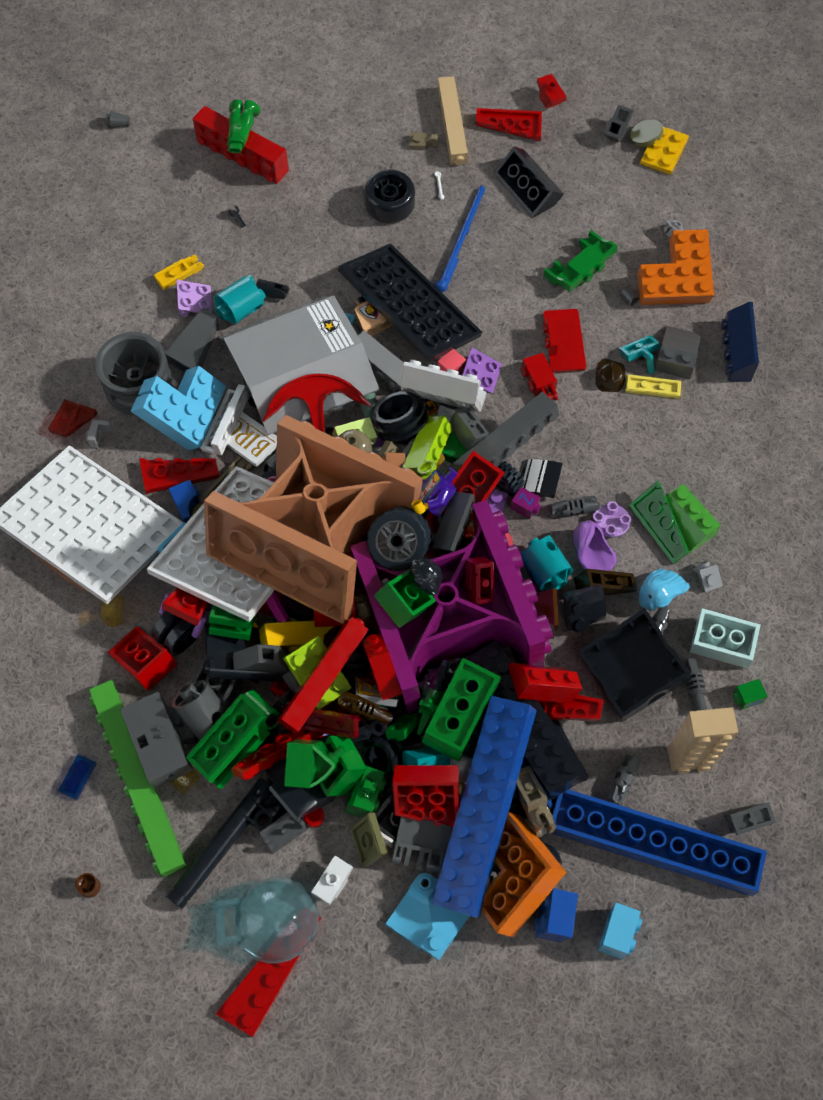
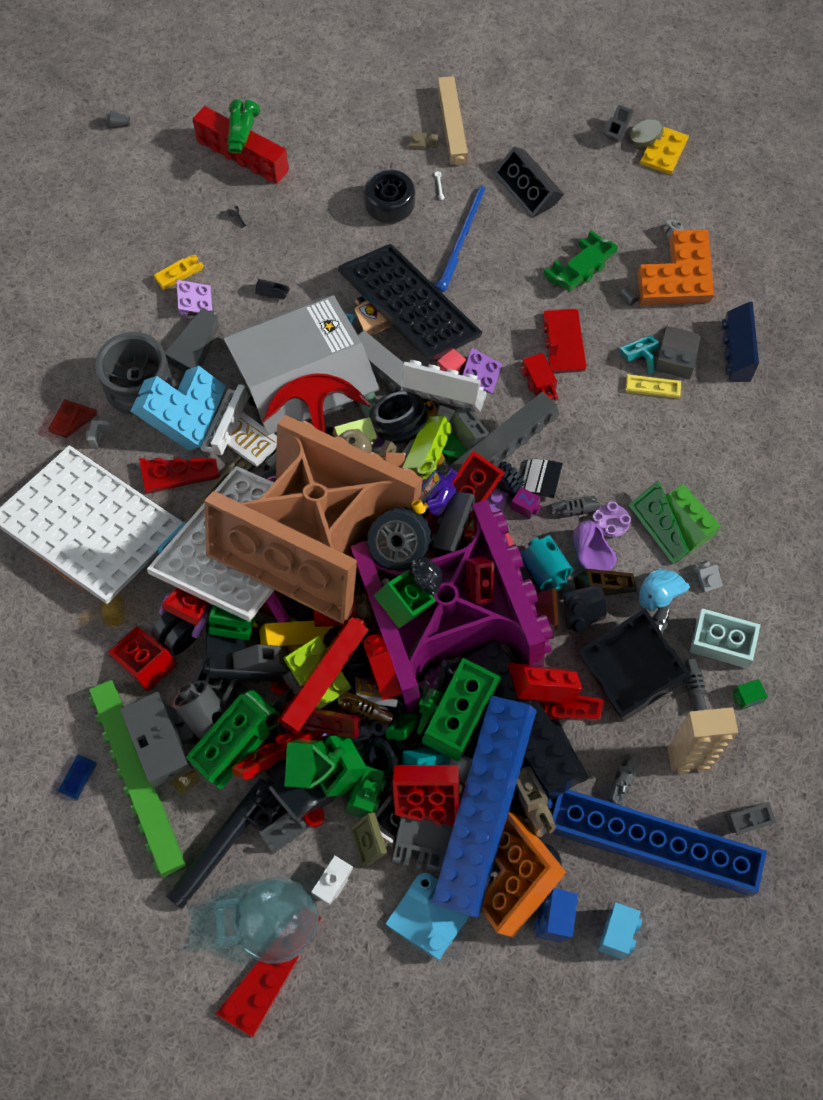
(85, 882): reddish brown wheel -> none
(185, 498): blue arch -> none
(239, 300): teal cylinder -> none
(514, 122): red wing -> none
(550, 91): red brick -> none
(610, 375): dark brown piece -> none

